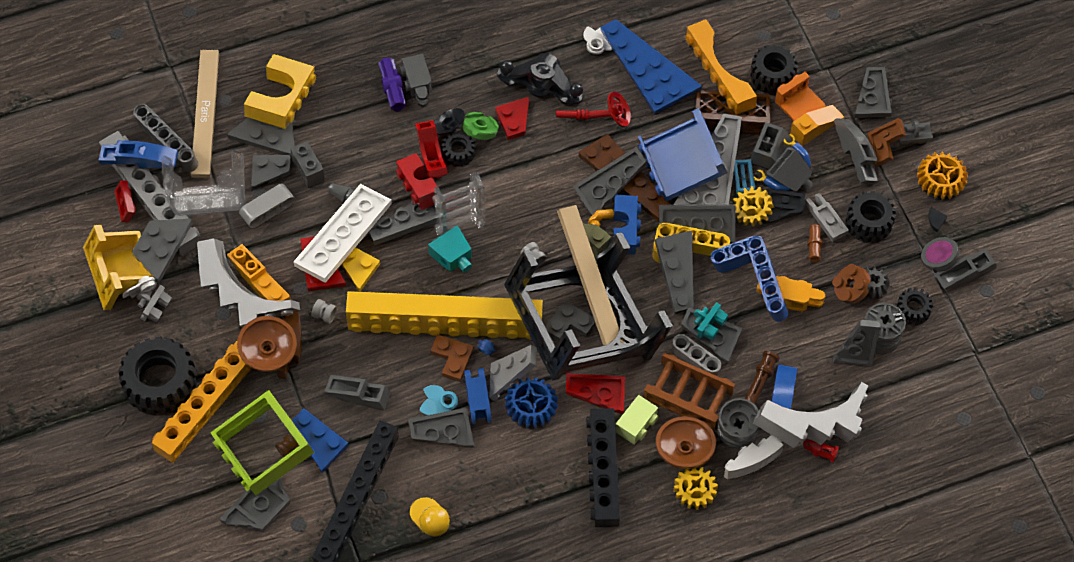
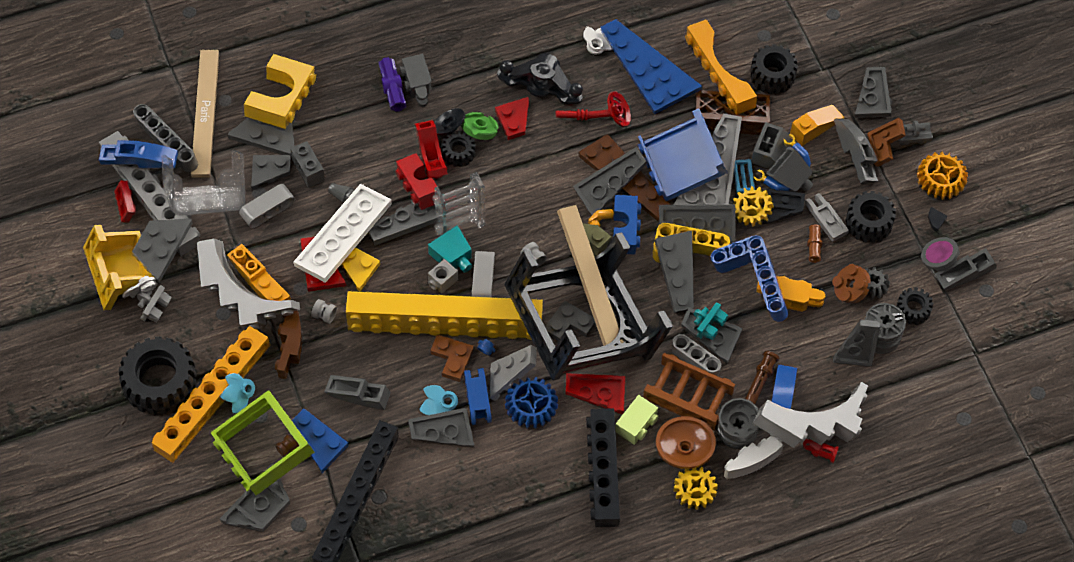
(236, 391): none -> medium azure plate
(263, 333): dark orange dish -> none
(429, 516): yellow cap -> none
(444, 269): none -> light grey brick
(483, 274): none -> light grey beam
(797, 98): orange bracket -> none

